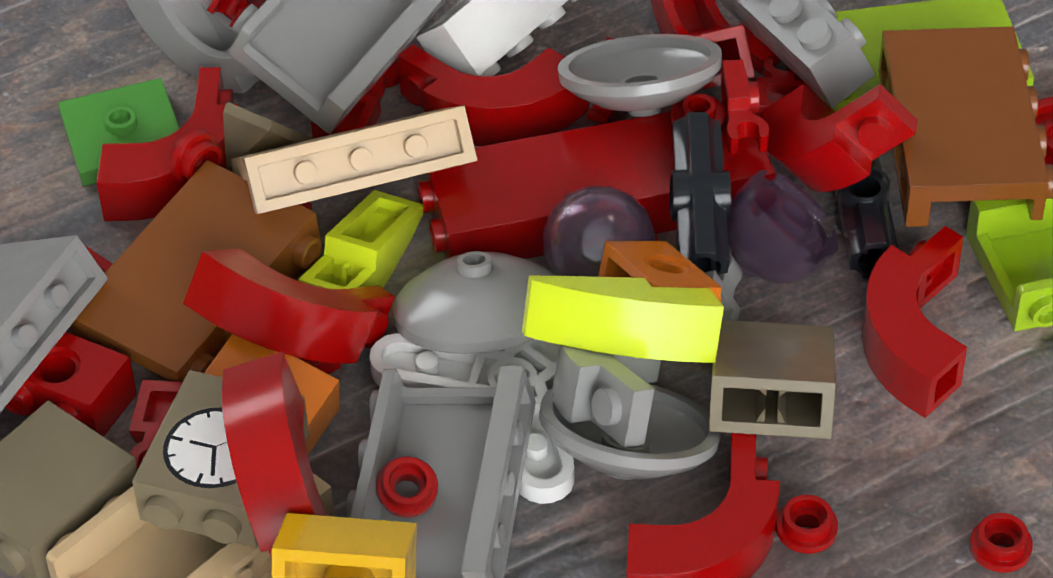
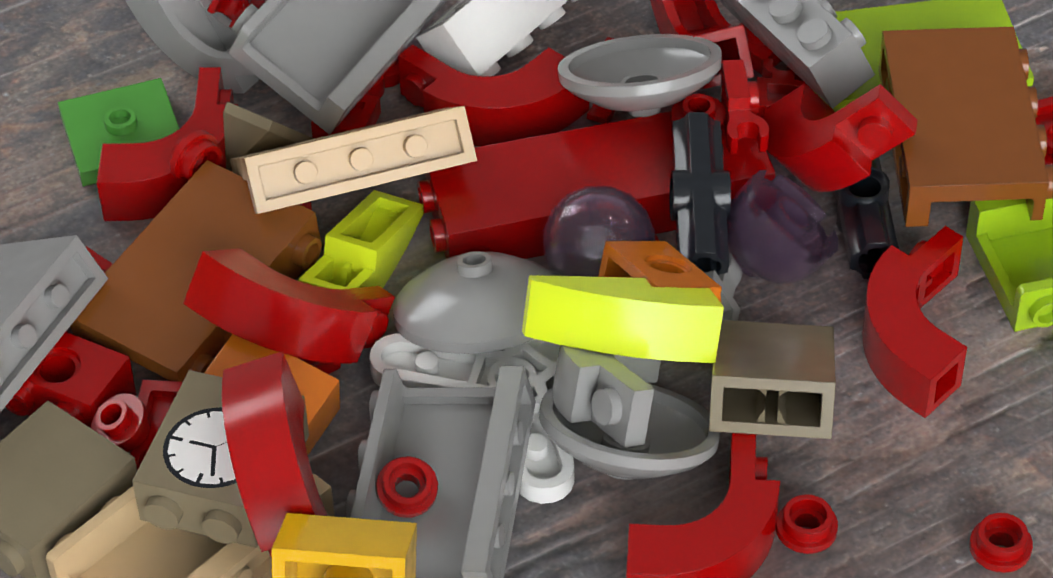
(122, 421): none -> red plate

